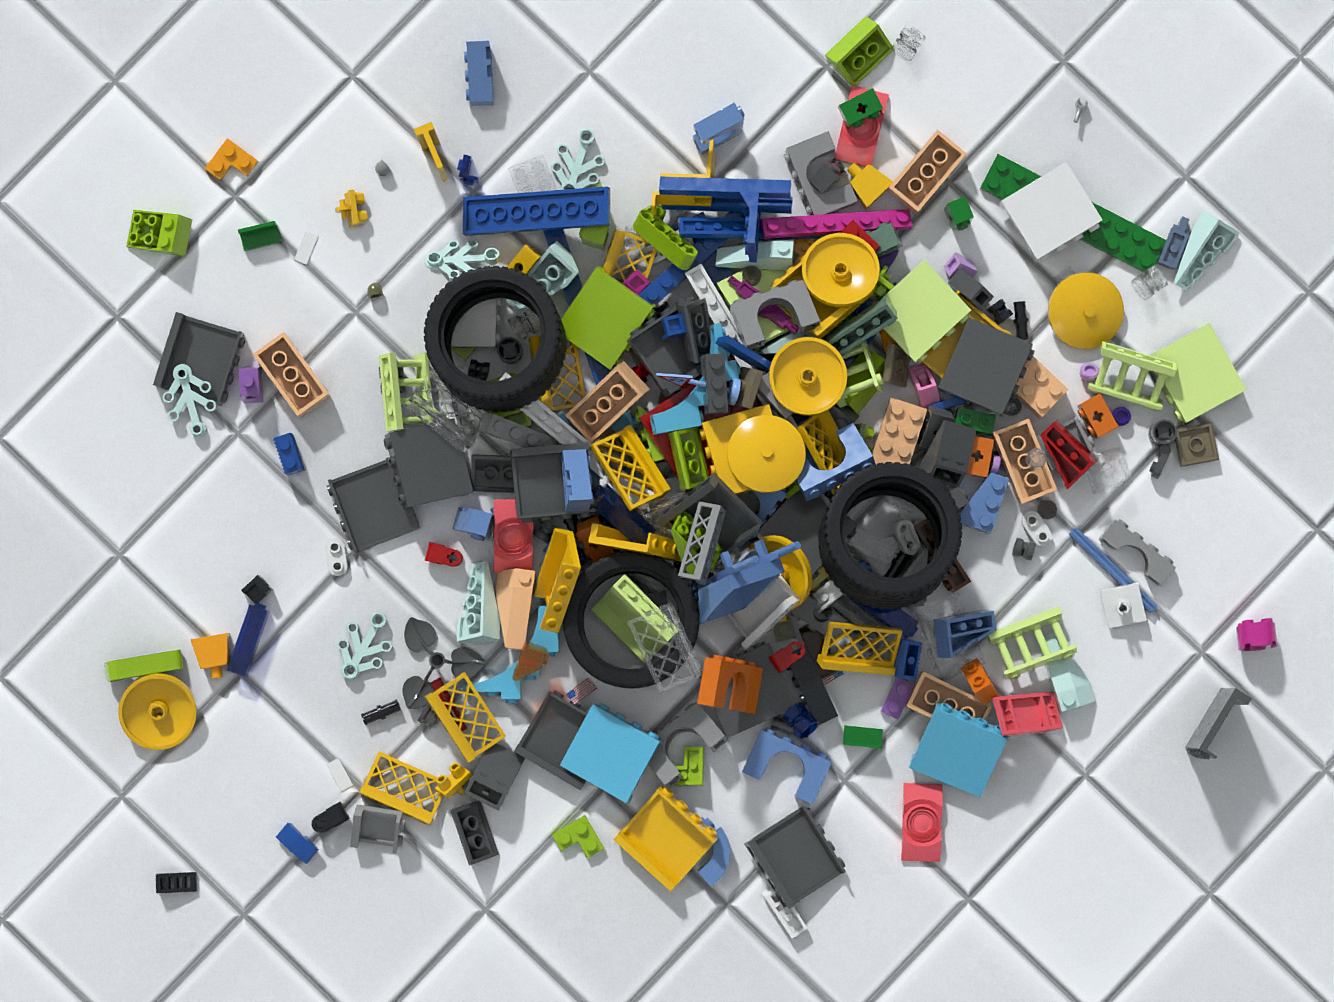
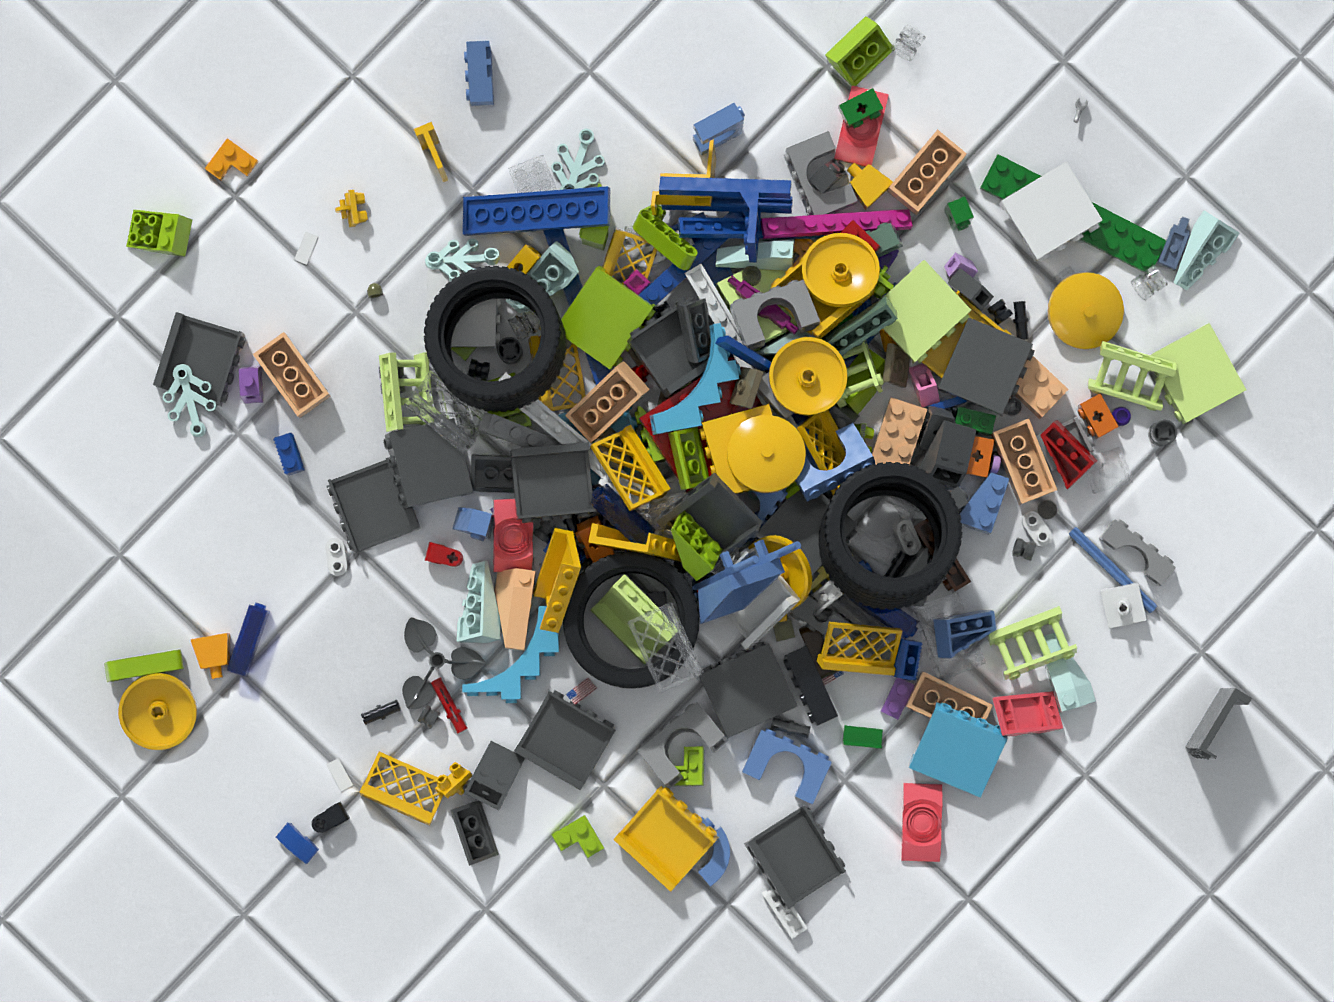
(159, 882): black slope -> none
(257, 589): black panel -> none
(260, 235): green panel -> none
(362, 649): light aqua plant -> none
(377, 827): light grey panel -> none
(382, 168): light grey hinge -> none
(455, 730): yellow fence -> none
(464, 168): clear blue bracket -> none
(530, 660): clear orange slope -> none
(576, 480): medium blue wedge -> none
(611, 752): medium azure panel -> none
(673, 327): blue panel -> none
(681, 380): light blue piece -> none
(709, 543): light grey fence -> none
(716, 388): dark grey arch -> none
(716, 678): orange arch -> none
(784, 658): red piece -> none
(803, 723): clear blue wheel -> none
(979, 681): orange brick -> none
(1035, 458): clear wheel -> none
(1089, 372): lavender tile -> none
(1157, 467): dark grey plate -> none
(1196, 444): dark tan plate -> none
(1257, 635): dark pink brick -> none

